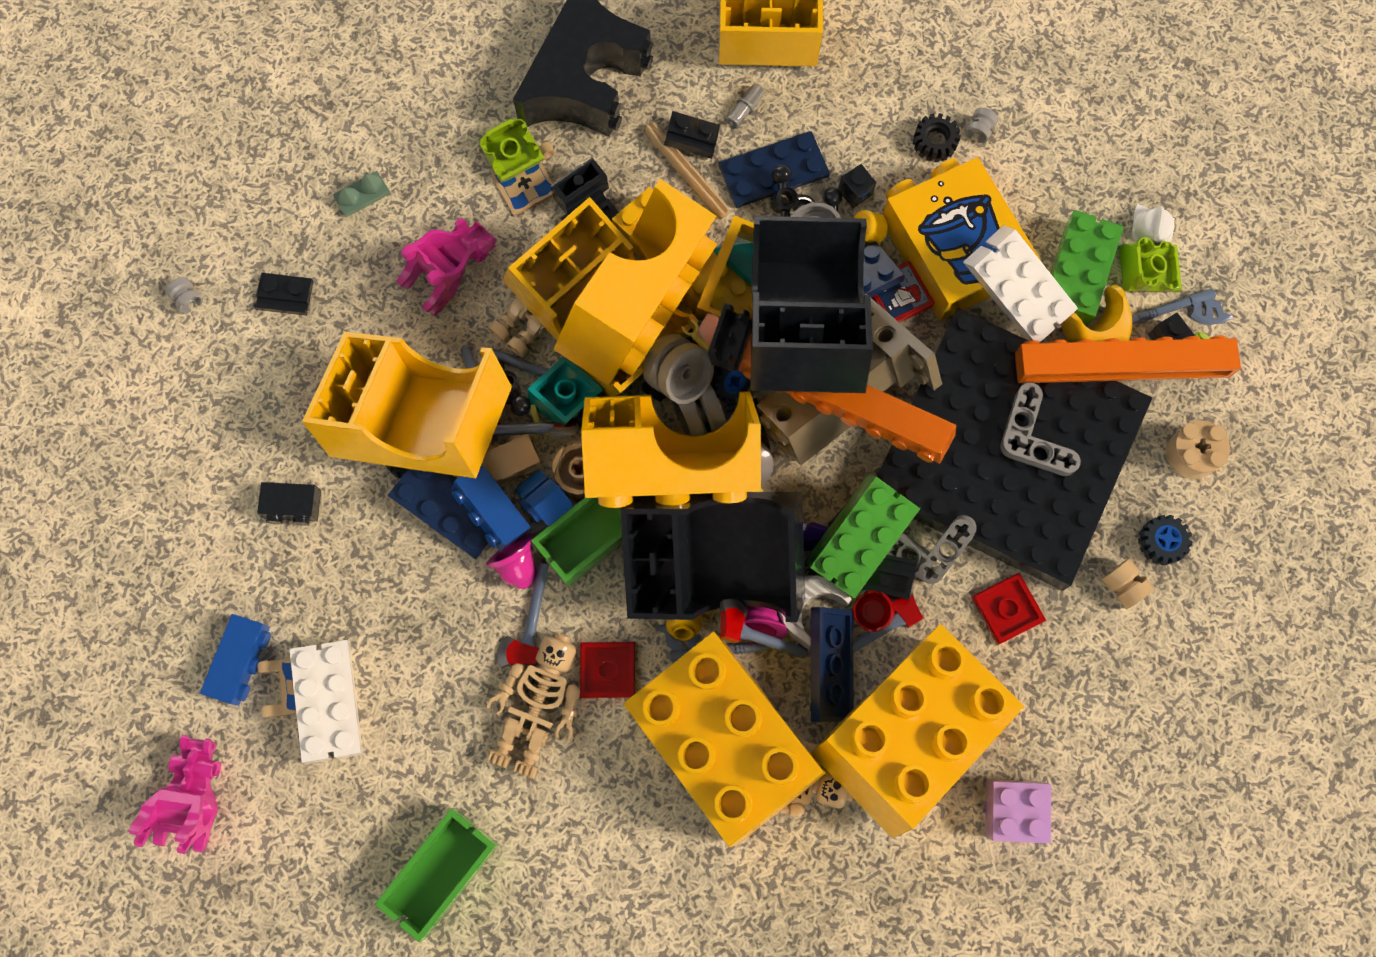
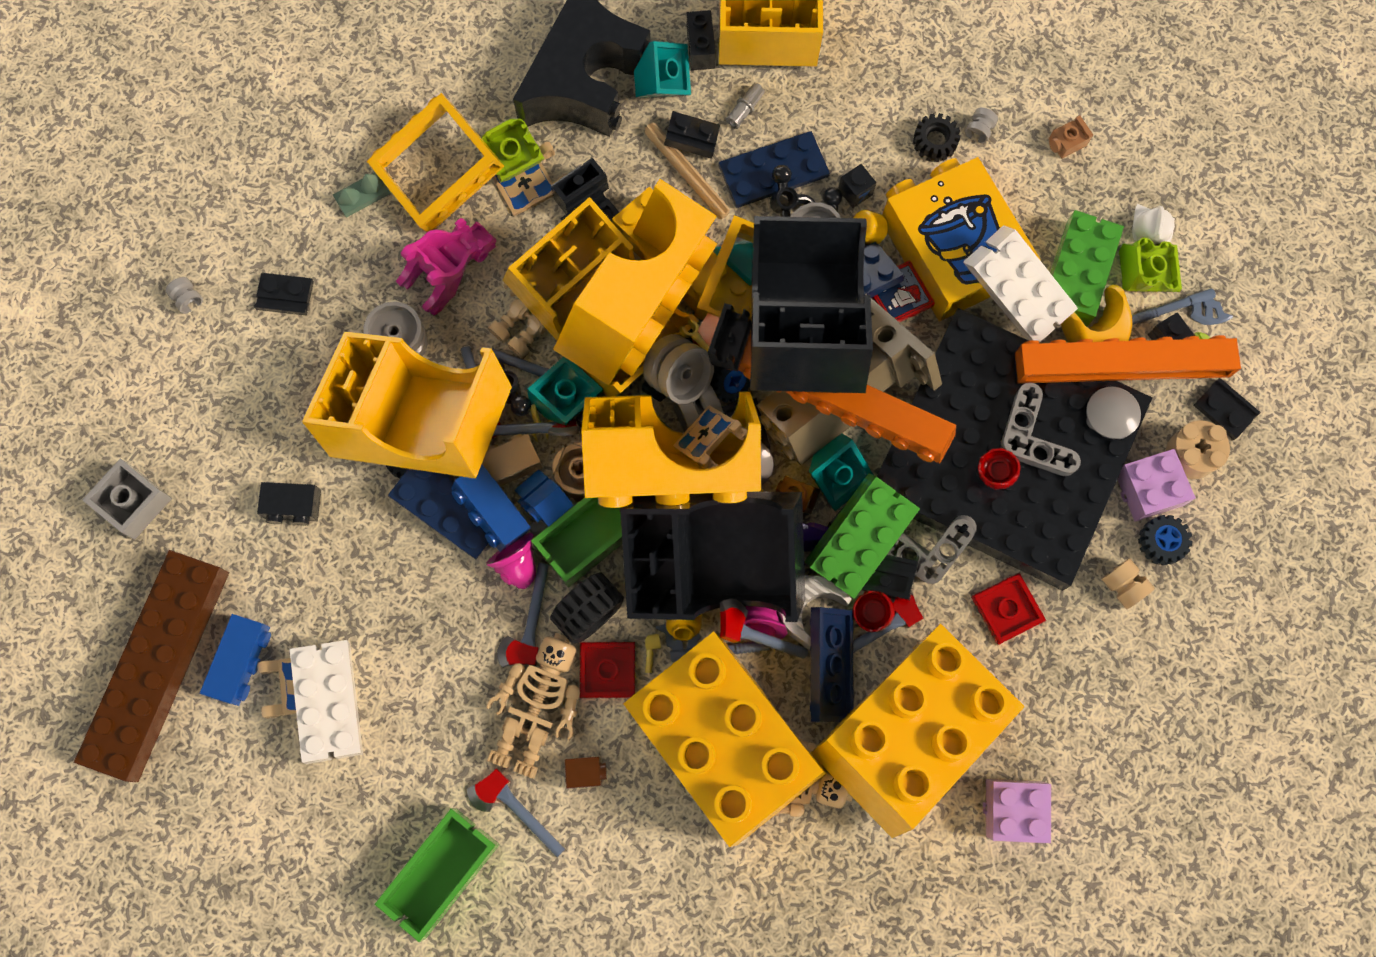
(127, 499): none -> light grey brick
(152, 667): none -> reddish brown brick
(185, 804): dark pink animal -> none
(398, 321): none -> light grey wheel
(461, 189): none -> yellow window
(496, 786): none -> piece
(585, 772): none -> reddish brown brick
(587, 608): none -> black tyre
(651, 642): none -> light yellow hand
(663, 71): none -> teal slope
(700, 40): none -> black brick
(706, 435): none -> tan flag
(809, 493): none -> reddish brown brick
(839, 470): none -> teal slope
(999, 468): none -> red hair
(1070, 137): none -> medium nougat brick
(1113, 412): none -> light grey dish
(1155, 485): none -> lavender brick
(1226, 408): none -> black plate

